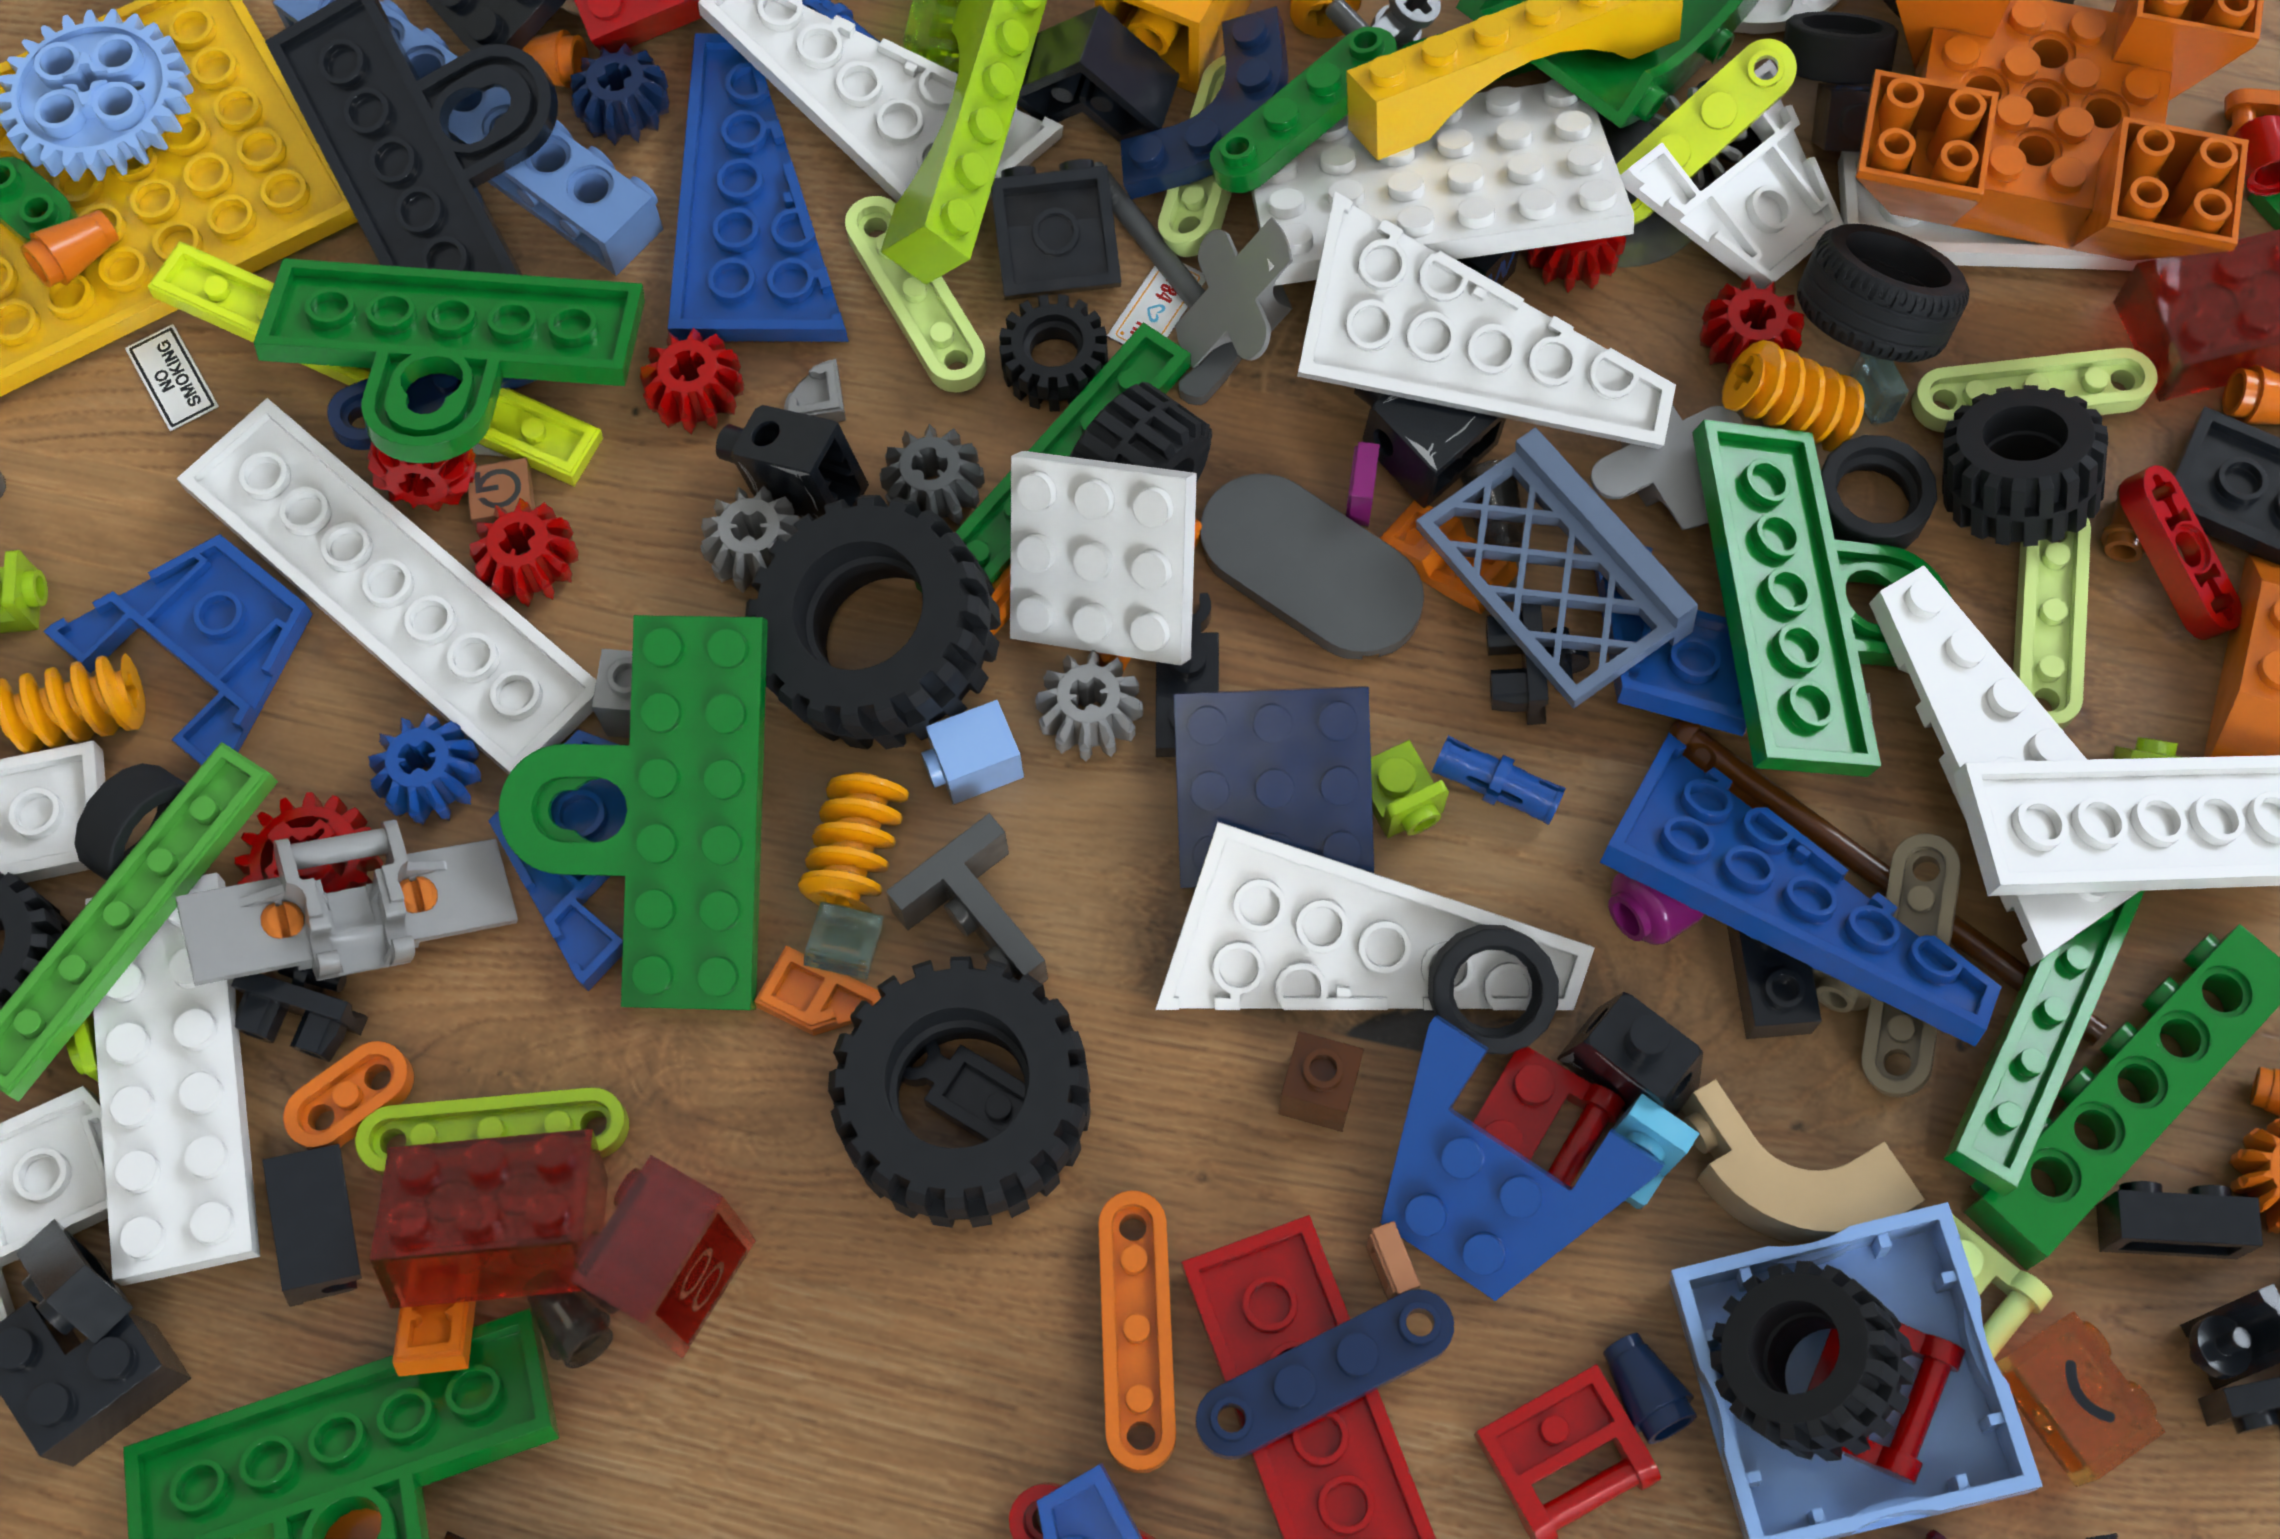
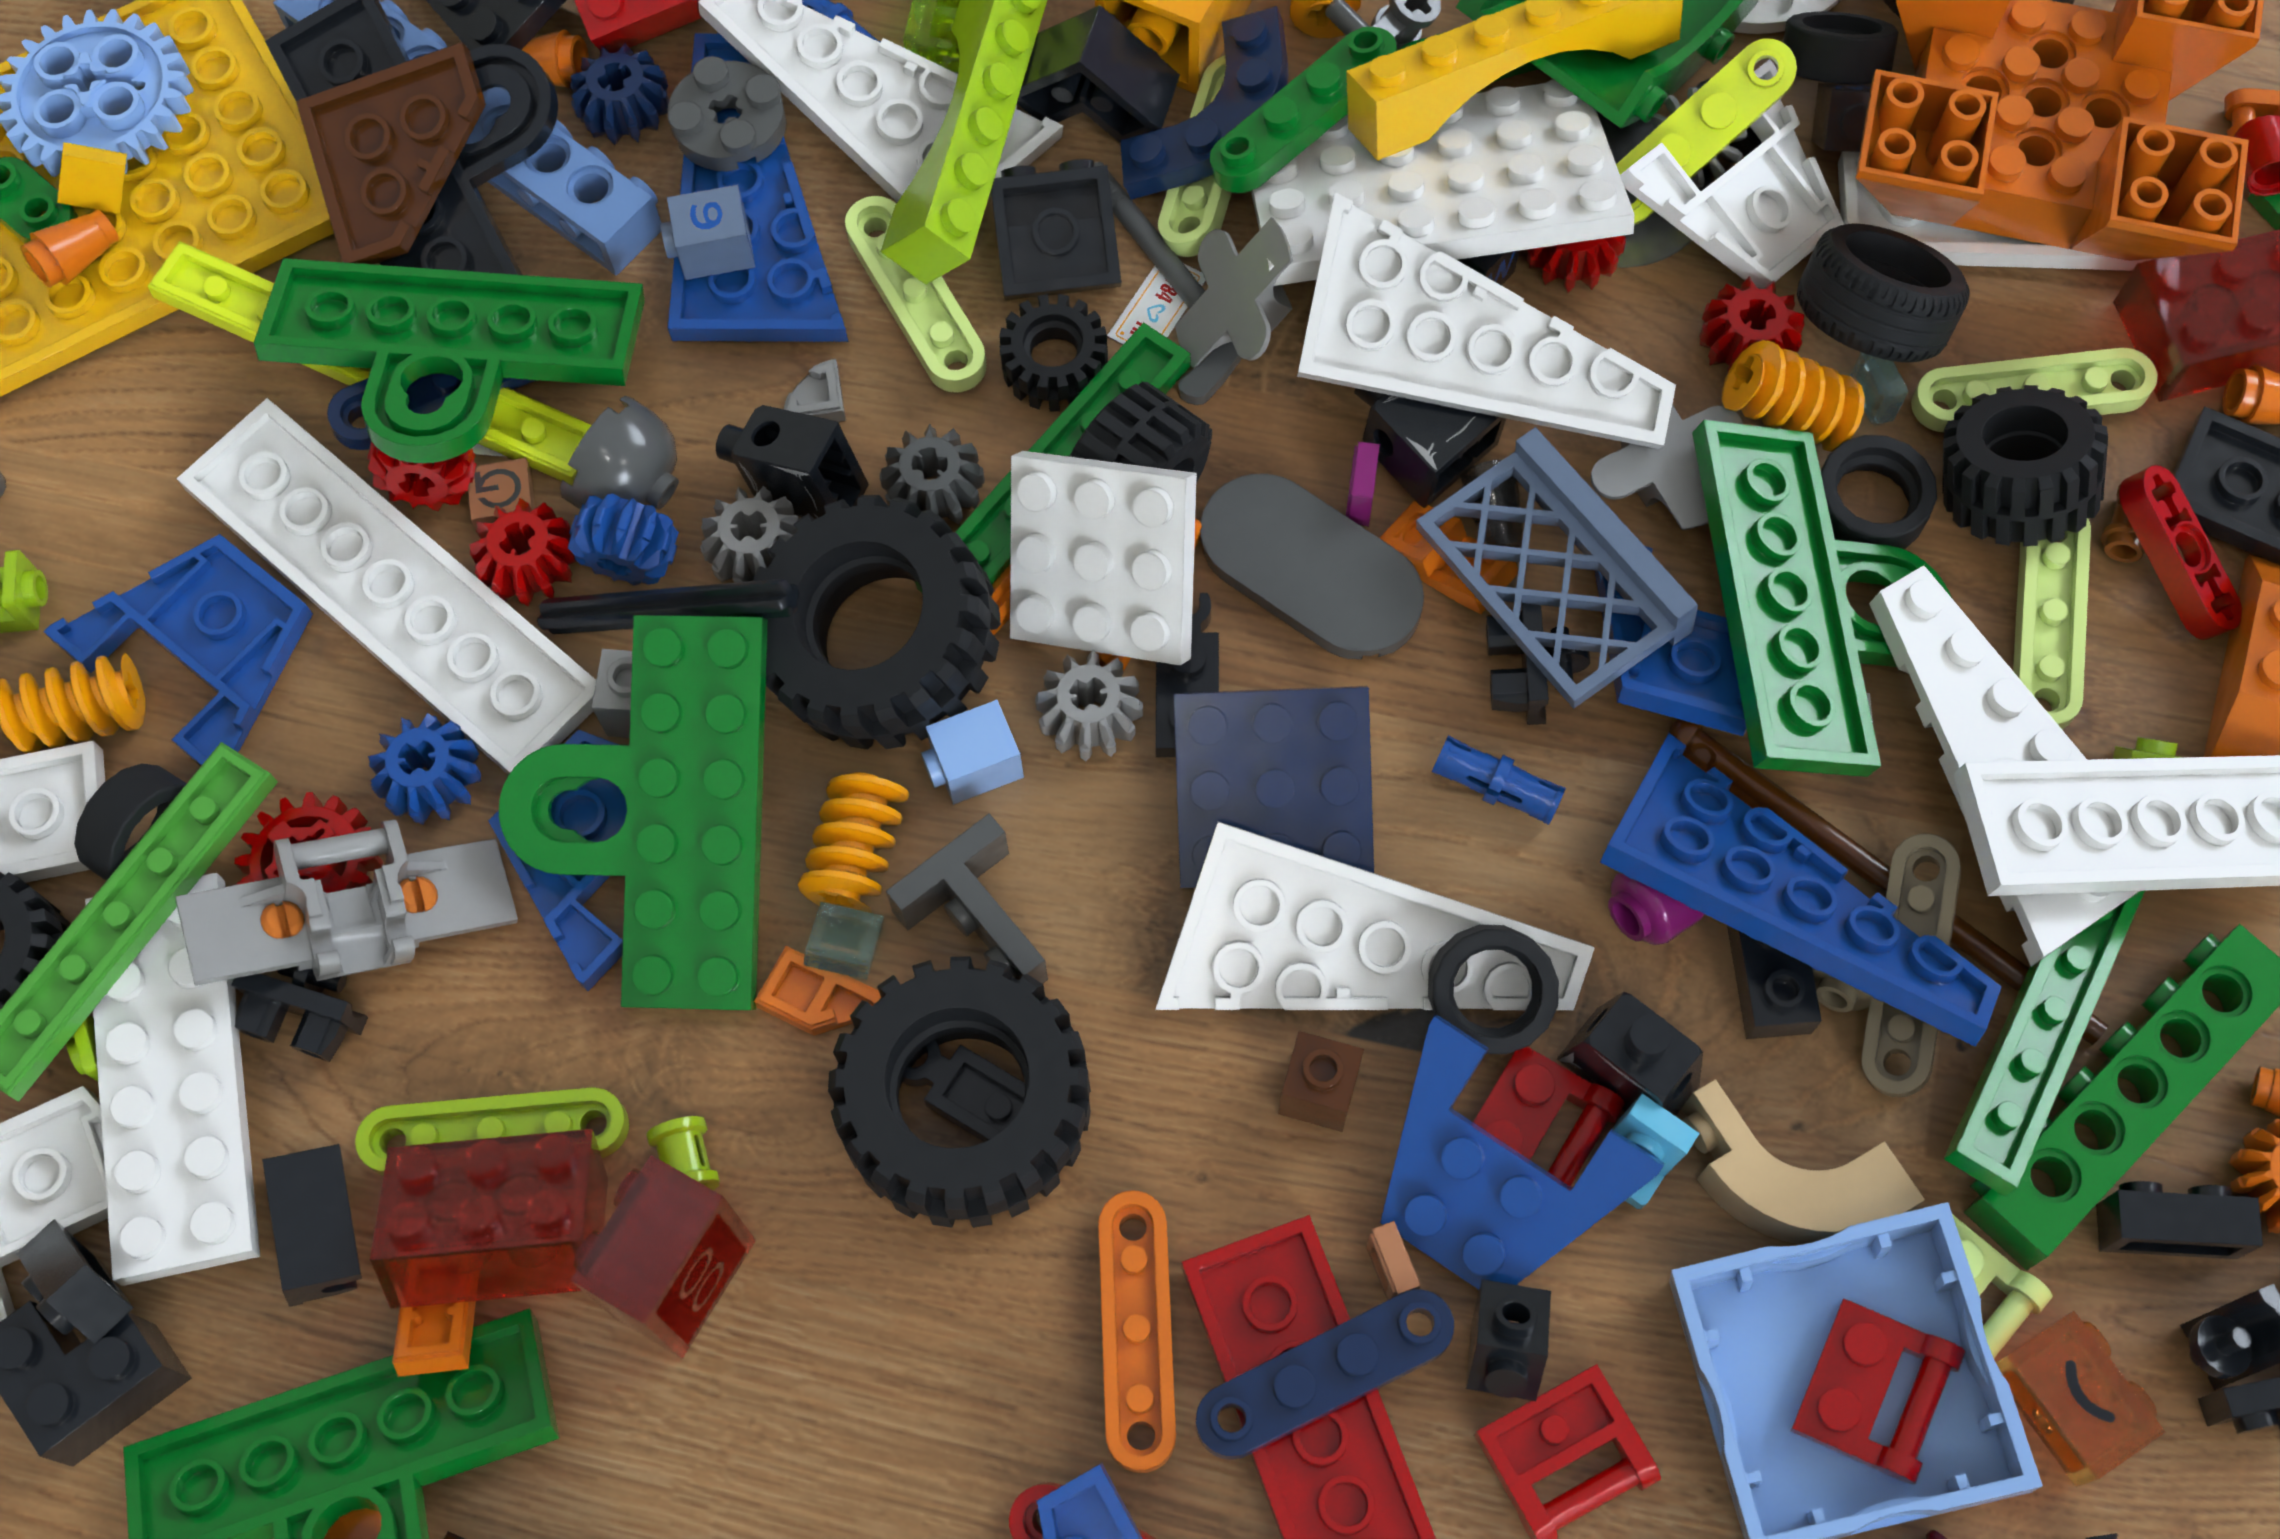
(91, 178): none -> yellow tile
(171, 377): white sticker -> none
(348, 1093): orange plate -> none
(389, 148): none -> reddish brown plate
(572, 1326): clear smoke cone -> none
(616, 610): none -> black axle
(623, 539): none -> blue gear
(625, 456): none -> dark grey cylinder
(683, 1148): none -> lime bush
(692, 380): red gear -> none
(708, 232): none -> sand blue brick
(720, 86): none -> dark grey plate
(1404, 792): lime bracket -> none
(1504, 1354): none -> black brick
(1649, 1390): dark blue cone -> none
(1856, 1393): black tyre -> none

